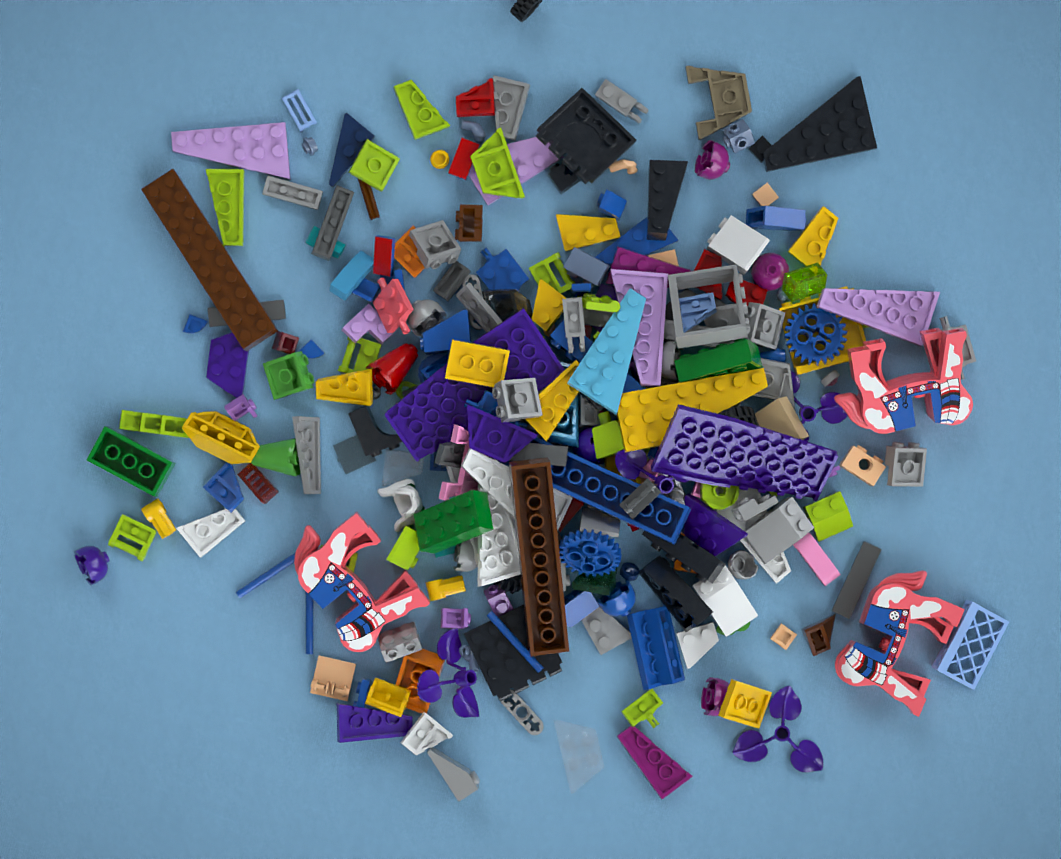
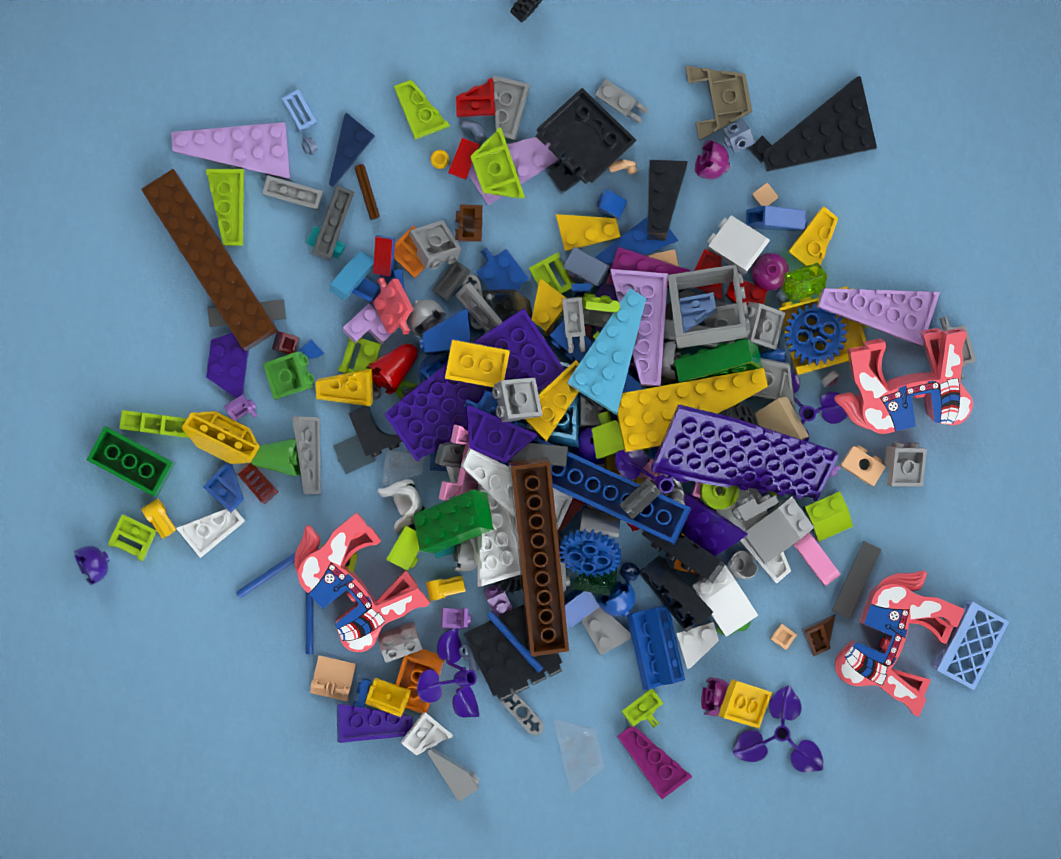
(194, 324): blue tile -> none
(374, 165): lime plate -> none

